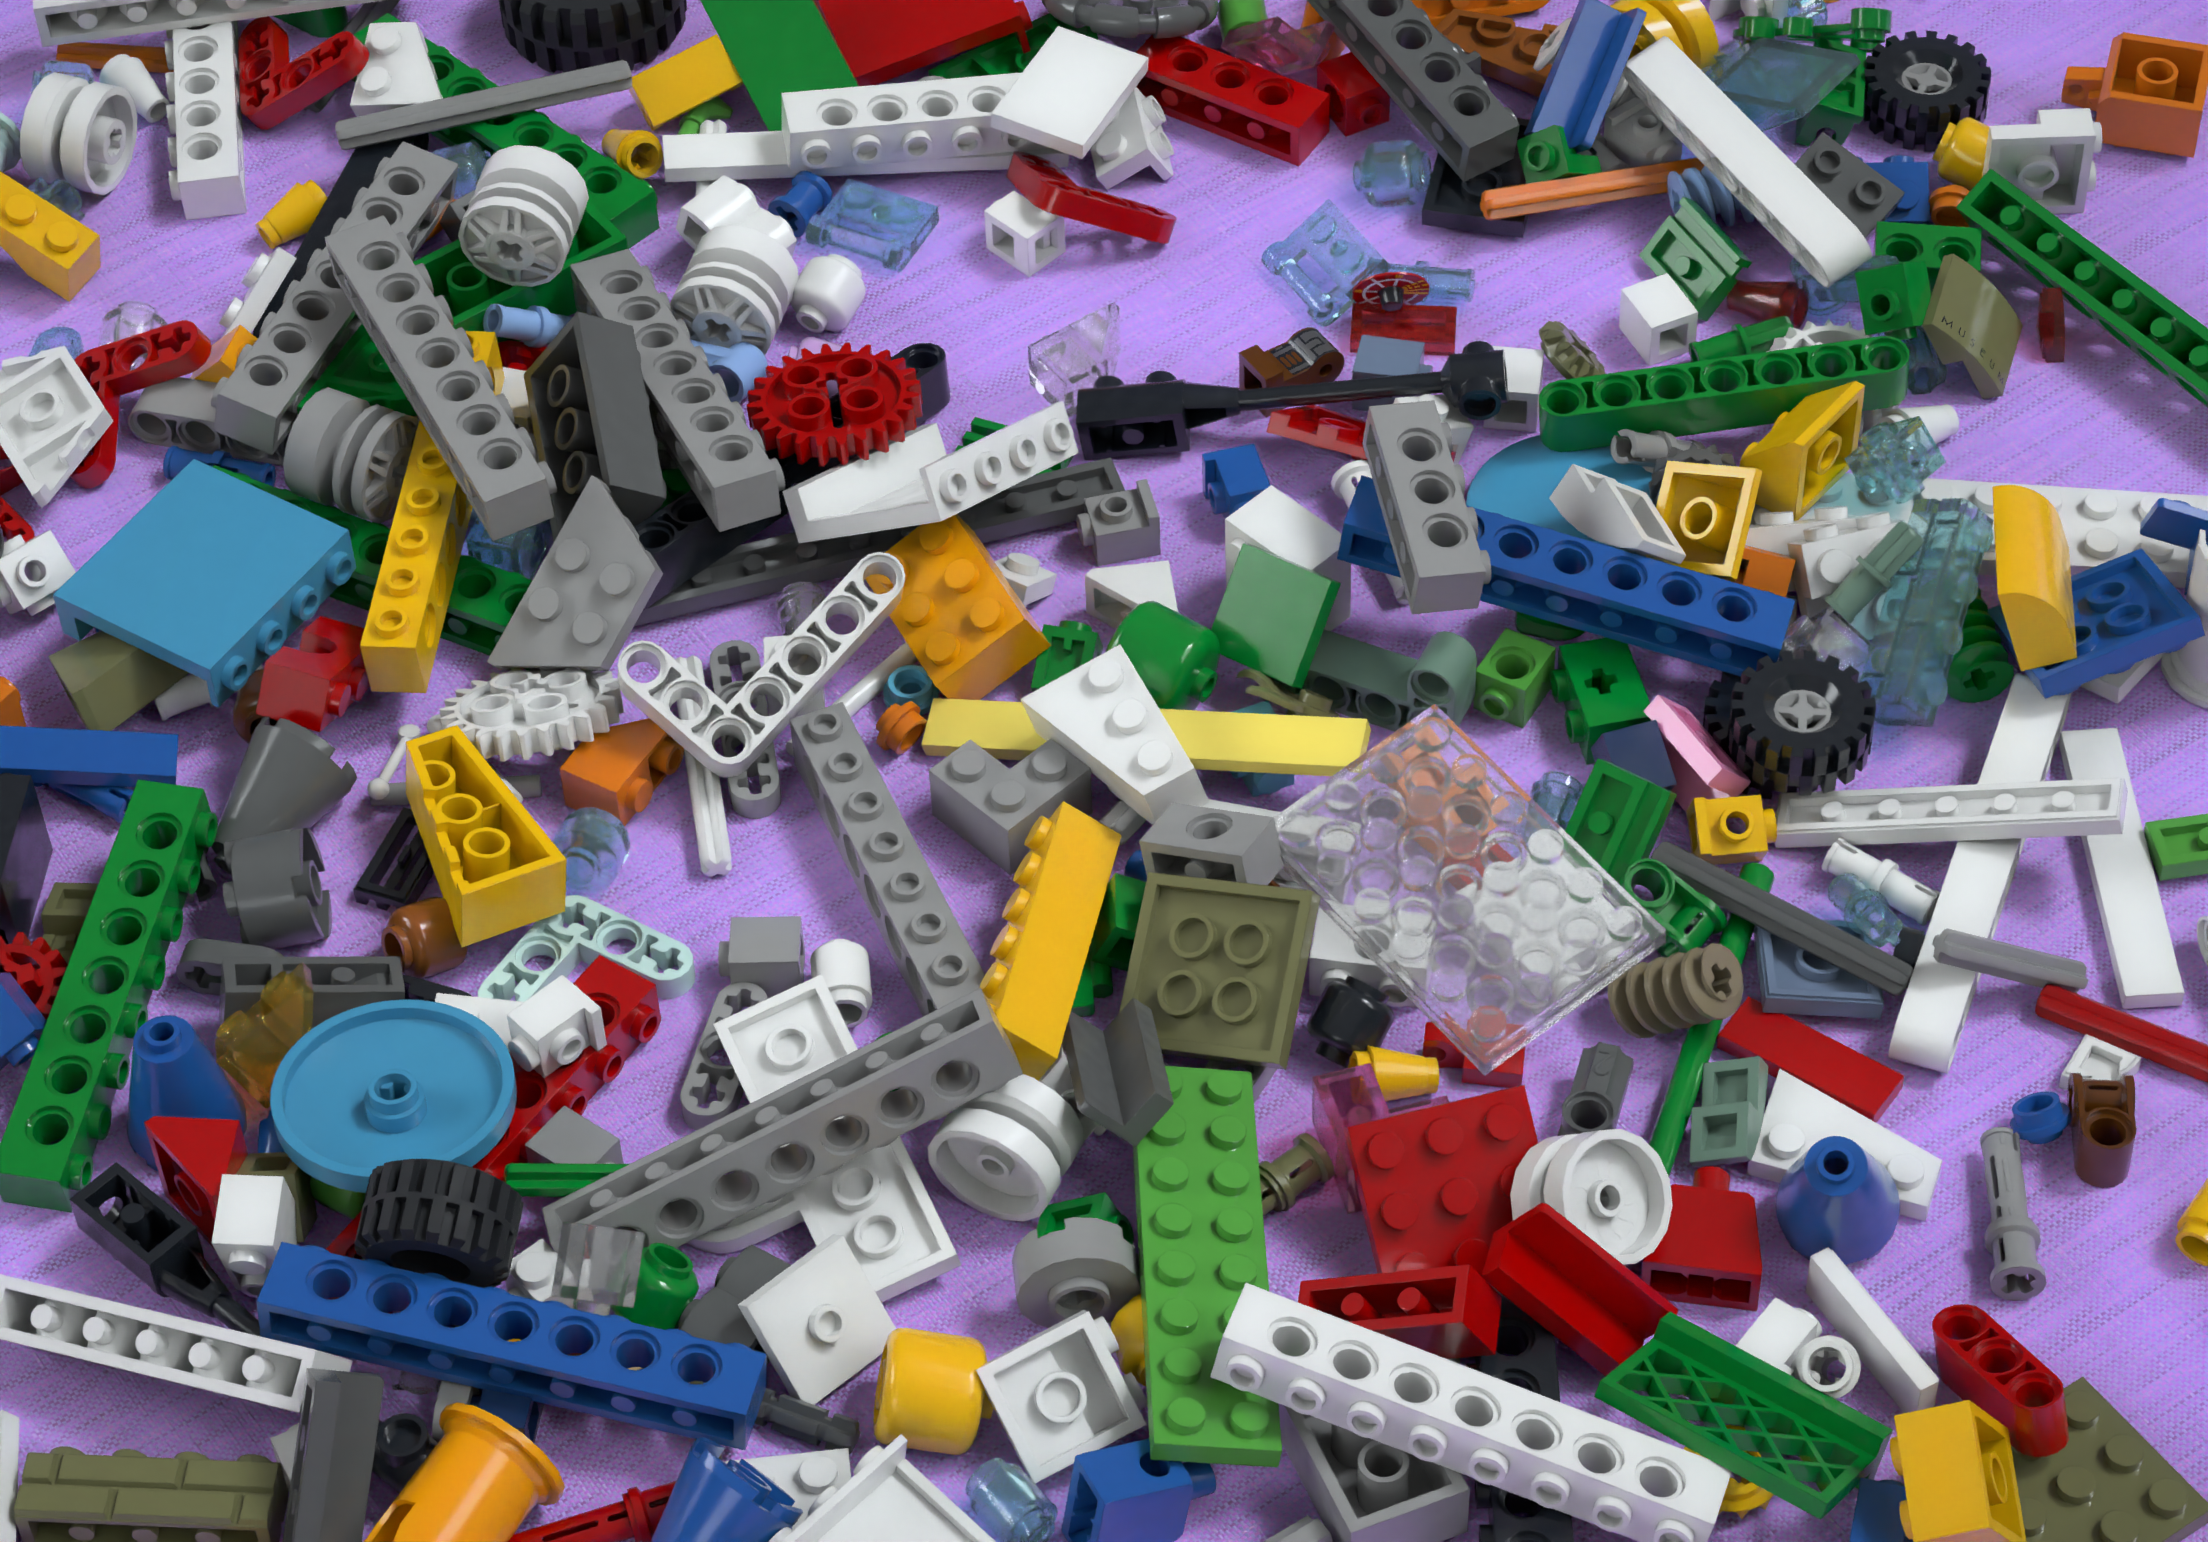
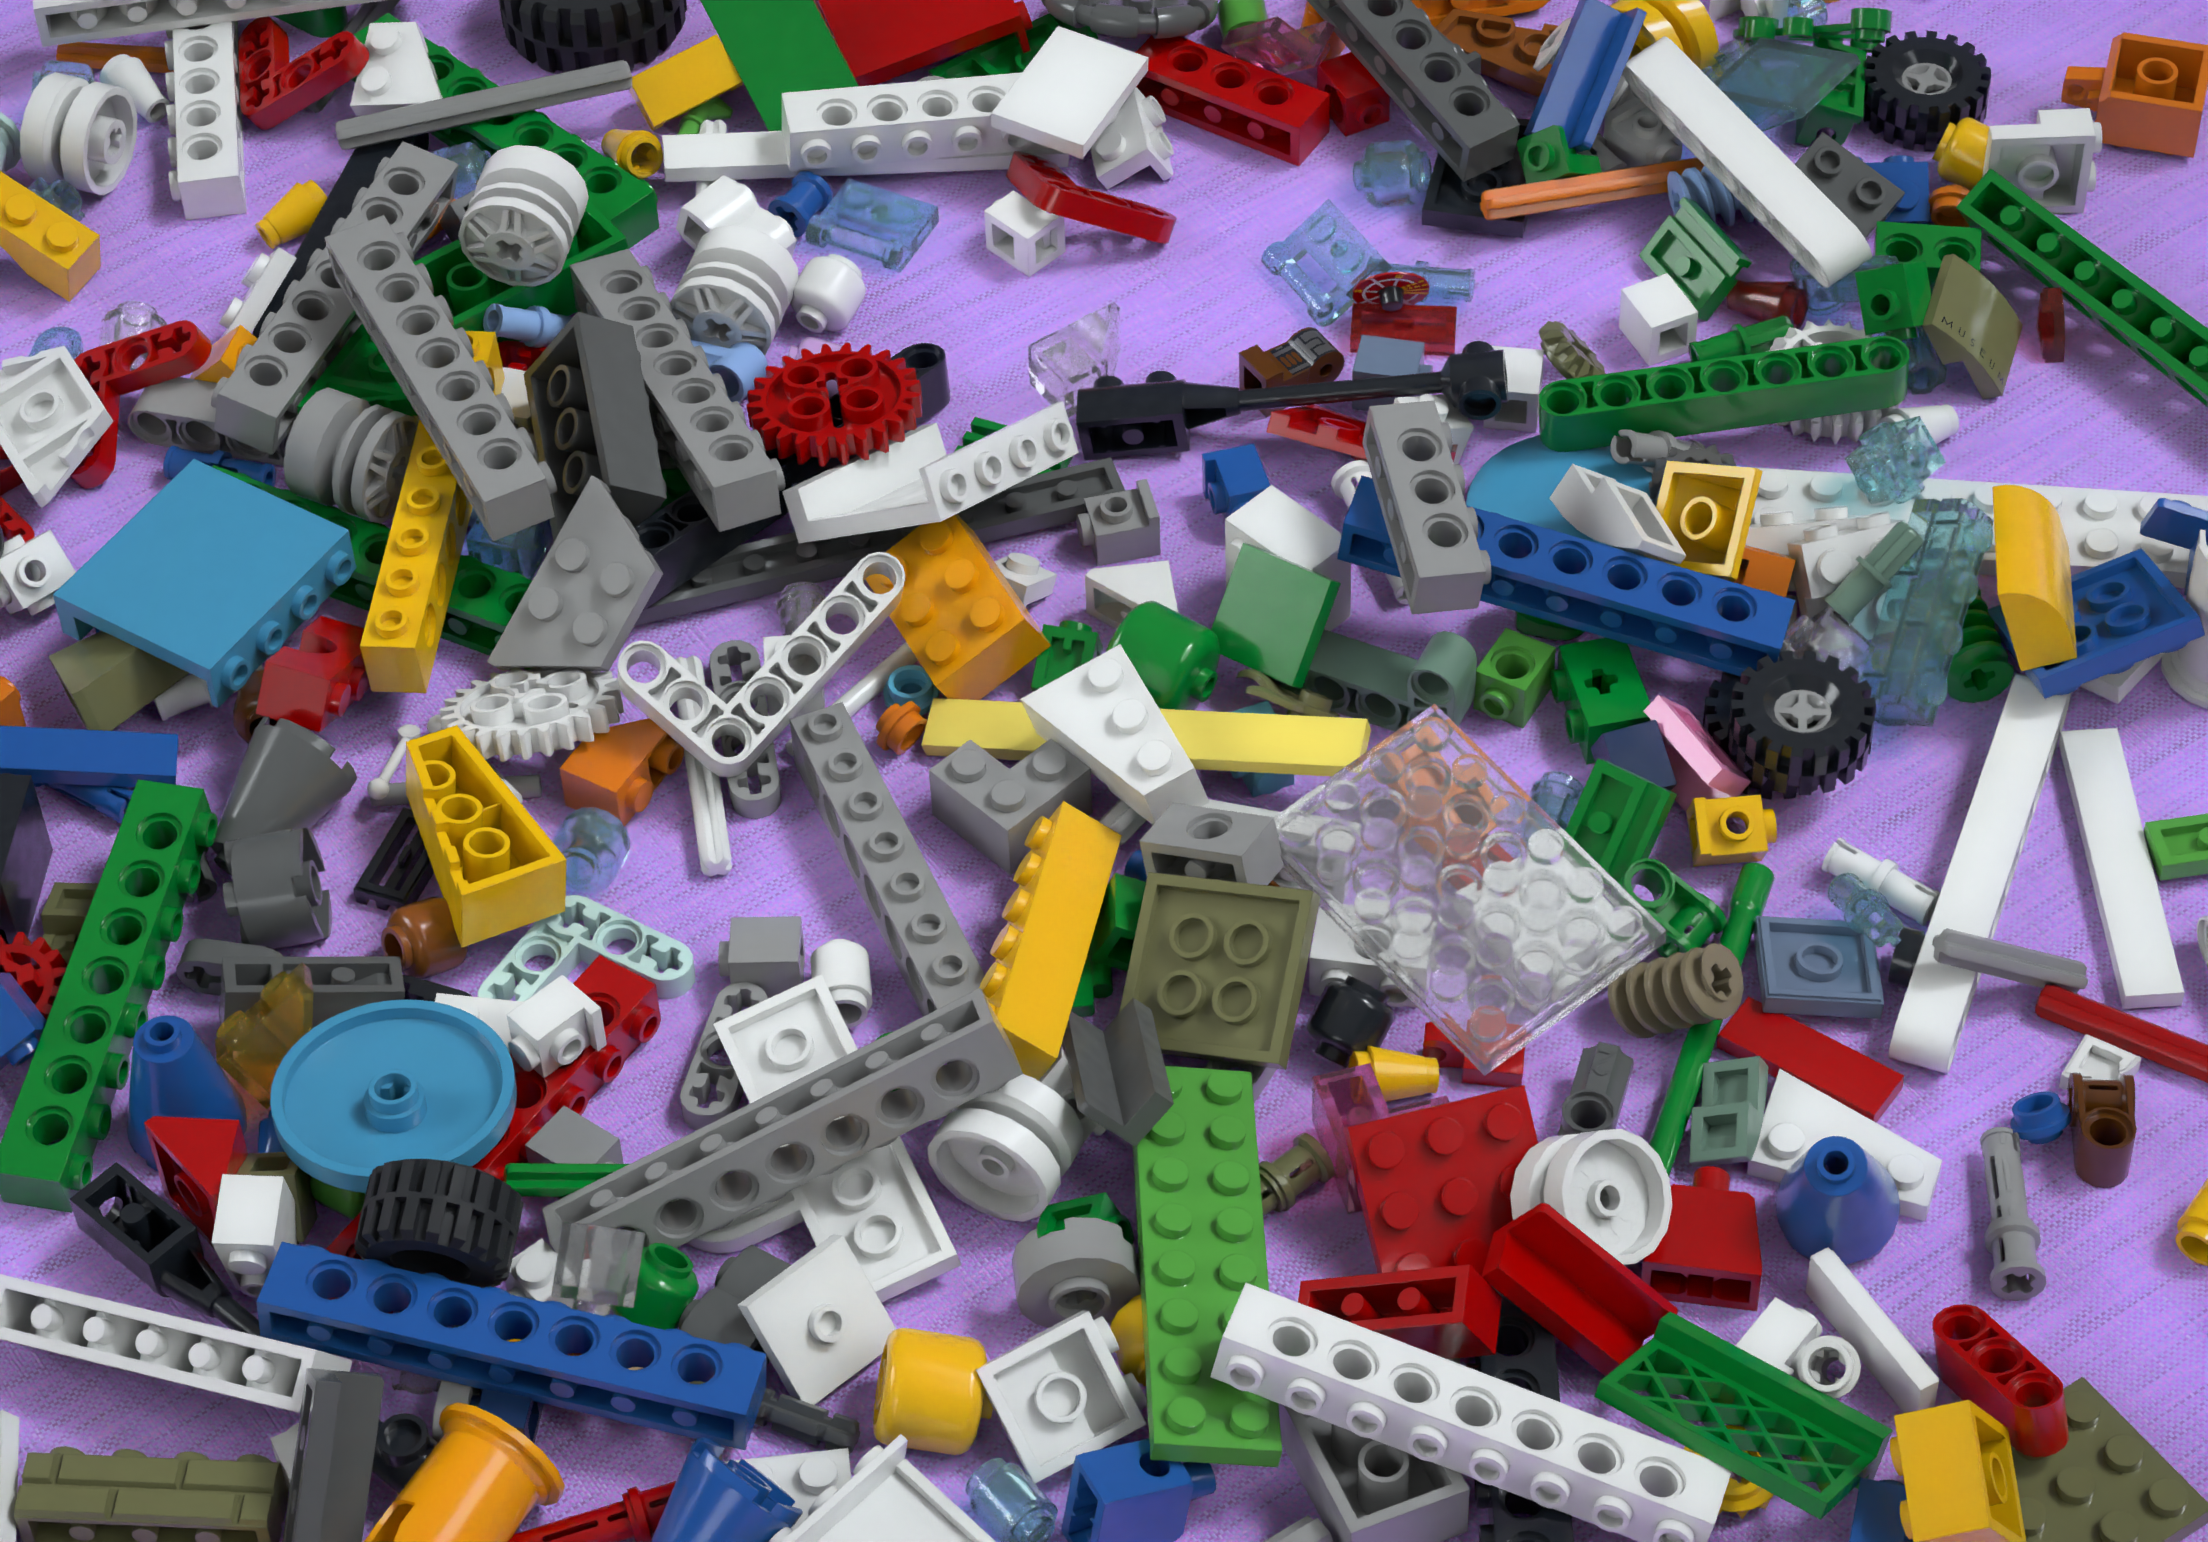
(1787, 921): dark grey axle -> none
(1807, 449): yellow slope -> none
(1952, 813): white tile -> none

